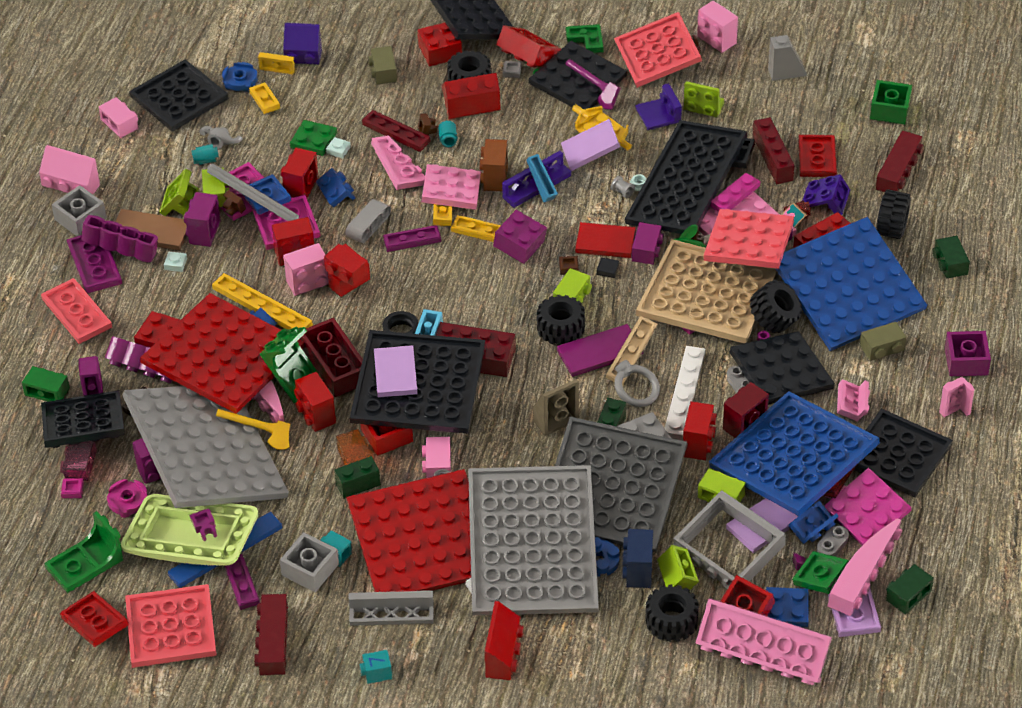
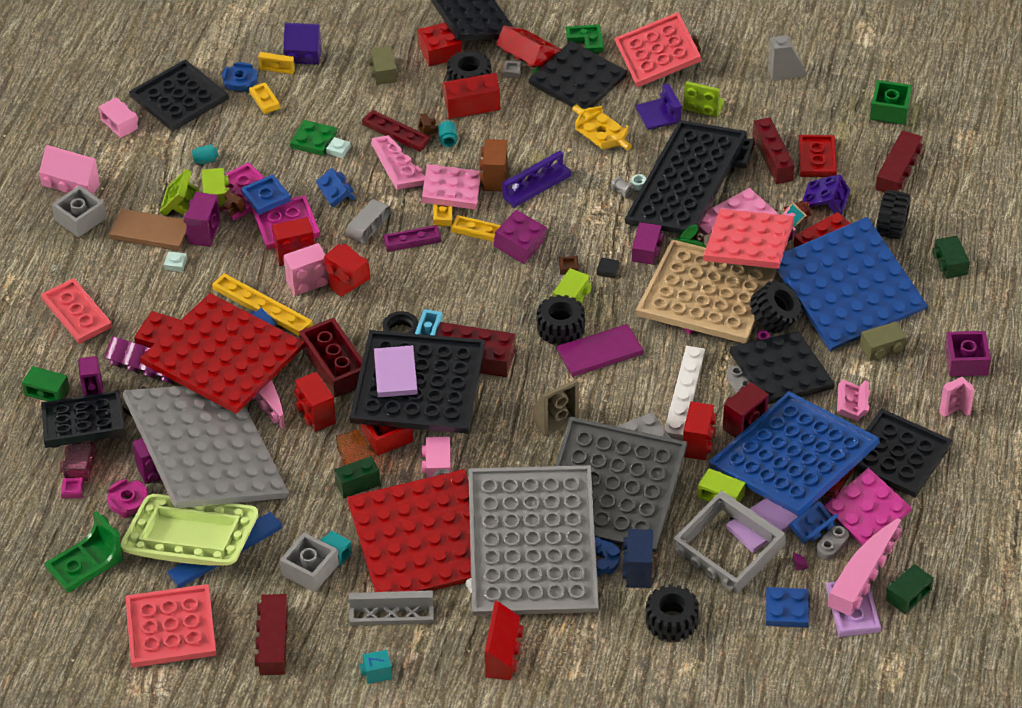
(94, 265): magenta tile -> none
(94, 618): red tile -> none
(119, 238): magenta brick -> none
(204, 523): magenta plate -> none
(219, 136): light grey piece -> none
(242, 584): magenta tile -> none
(251, 192): light grey axle -> none
(279, 430): yellow piece -> none
(287, 359): green bracket -> none
(300, 173): red brick -> none
(541, 178): dark azure piece -> none
(590, 145): lavender tile -> none
(605, 240): red tile -> none
(610, 91): magenta piece -> none
(613, 412): dark green brick -> none
(625, 369): light grey piece -> none
(633, 345): tan tile -> none
(677, 568): lime brick -> none
(717, 26): bright pink brick -> none
(735, 193): dark pink plate -> none
(748, 596): red brick -> none
(763, 641): bright pink bracket -> none
(820, 572): green plate -> none

